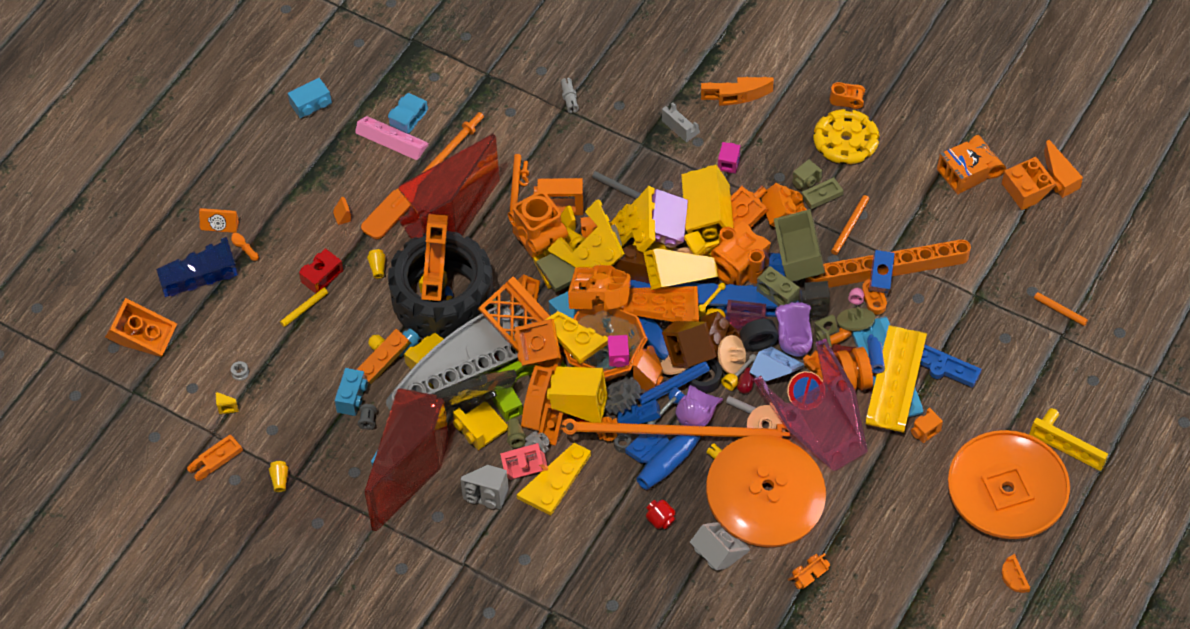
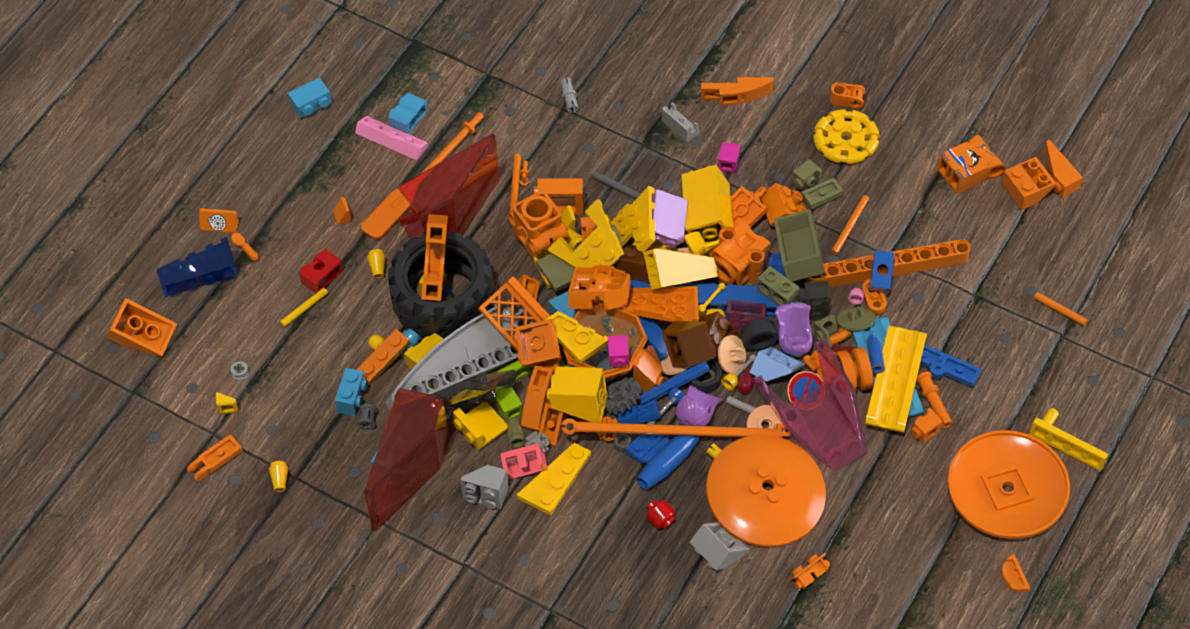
(930, 392): none -> orange pin

